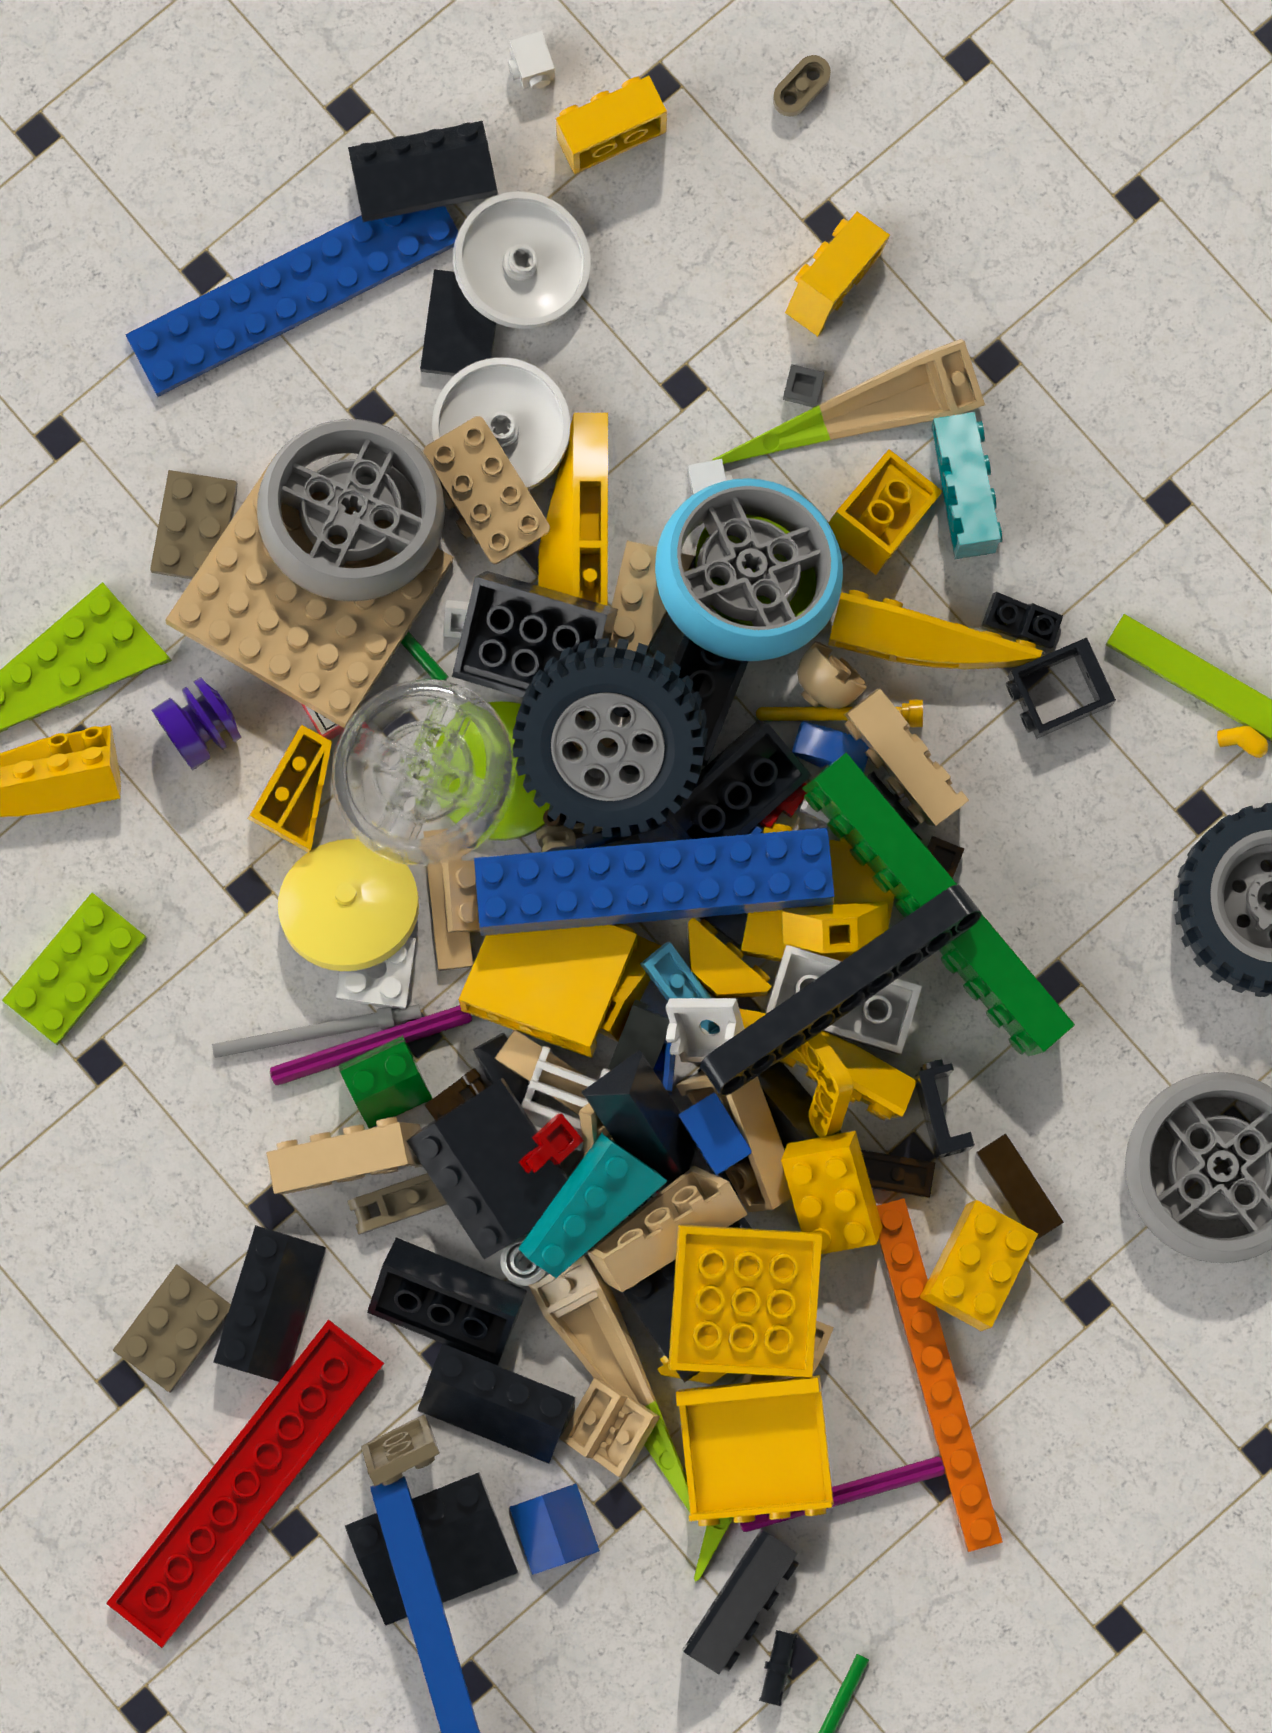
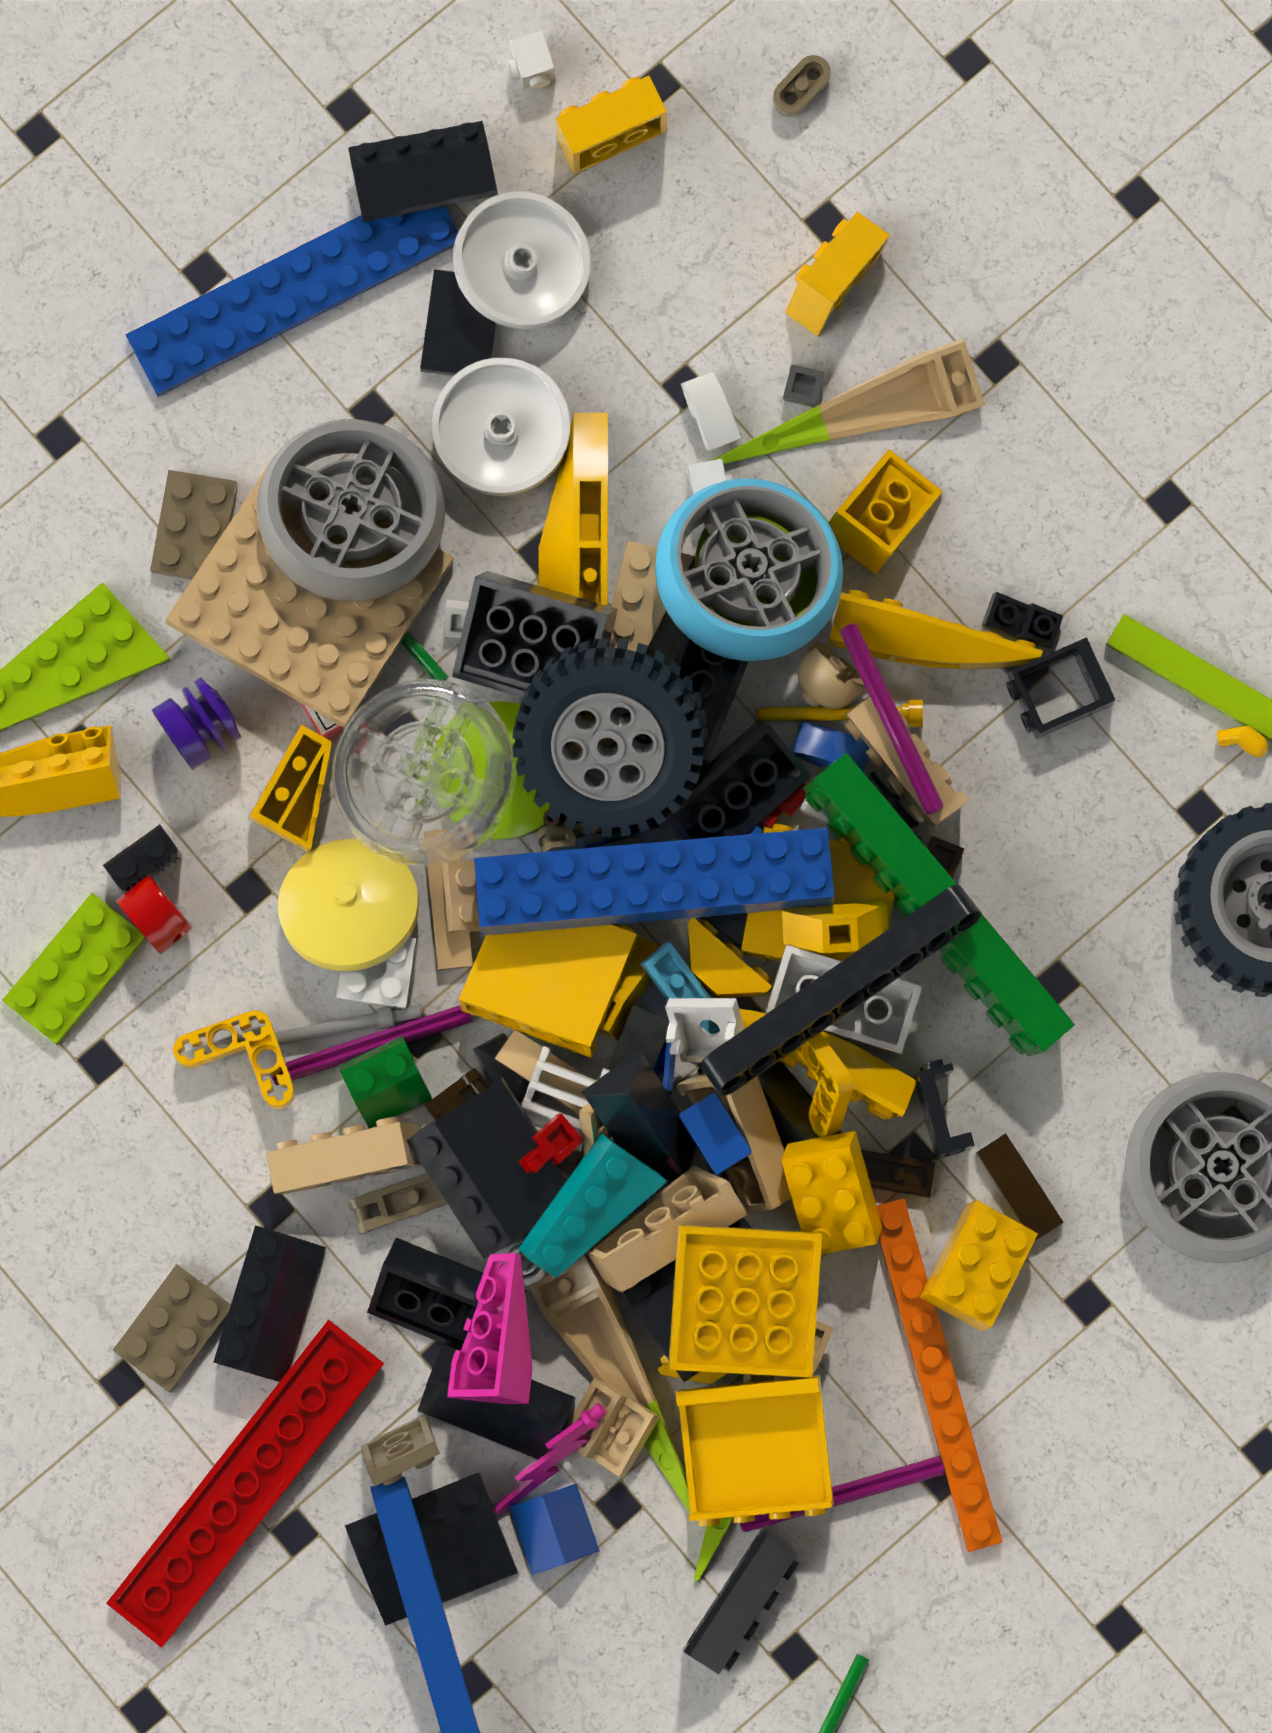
(143, 859): none -> black brick
(154, 914): none -> red piece
(253, 1044): none -> yellow beam
(485, 491): tan bracket -> none
(497, 1348): none -> dark pink wedge
(563, 1445): none -> dark pink piece
(711, 410): none -> white slope
(778, 1668): black pin -> none
(891, 719): none -> magenta axle
(966, 485): wedge -> none

